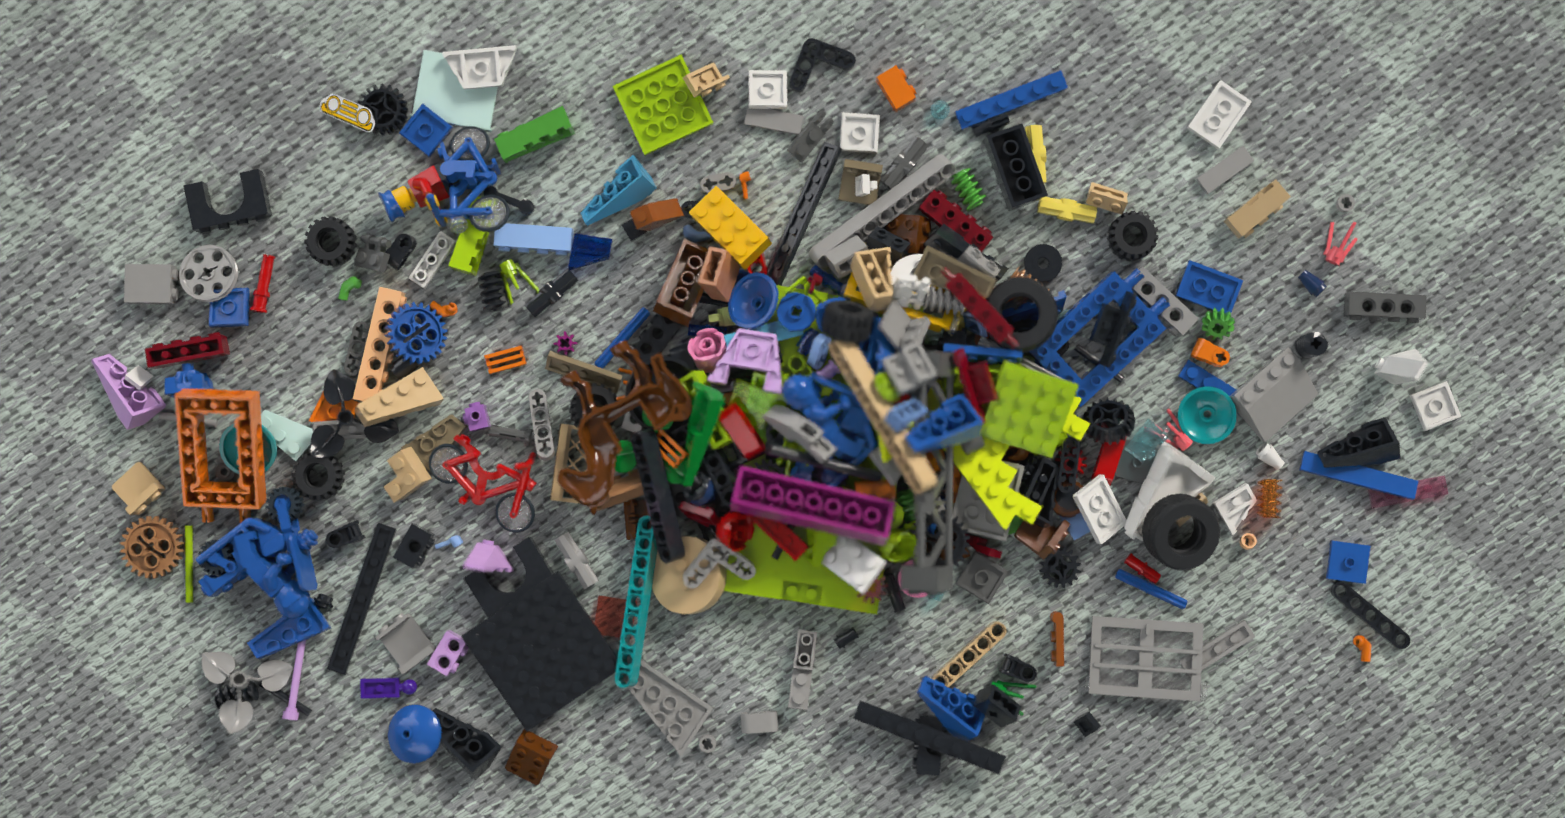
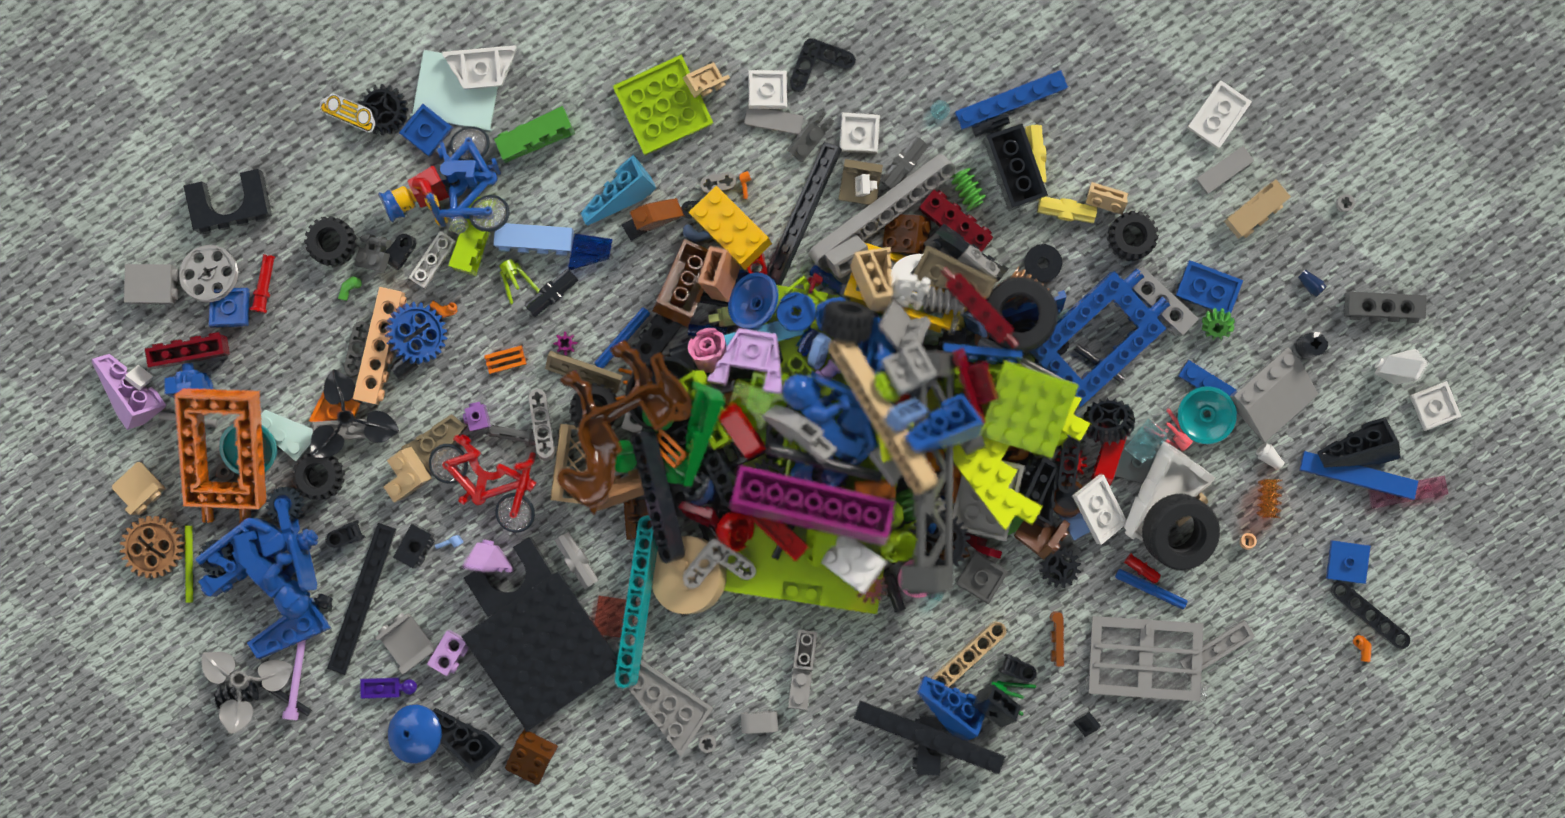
(403, 397): tan wedge -> none
(491, 291): black piece -> none
(525, 206): black bar -> none
(846, 638): black pin -> none
(881, 238): black brick -> none
(896, 88): orange brick -> none
(1111, 325): black bracket -> none
(1207, 352): orange piece -> none
(1235, 506): white wing -> none
(1337, 255): coral plant -> none

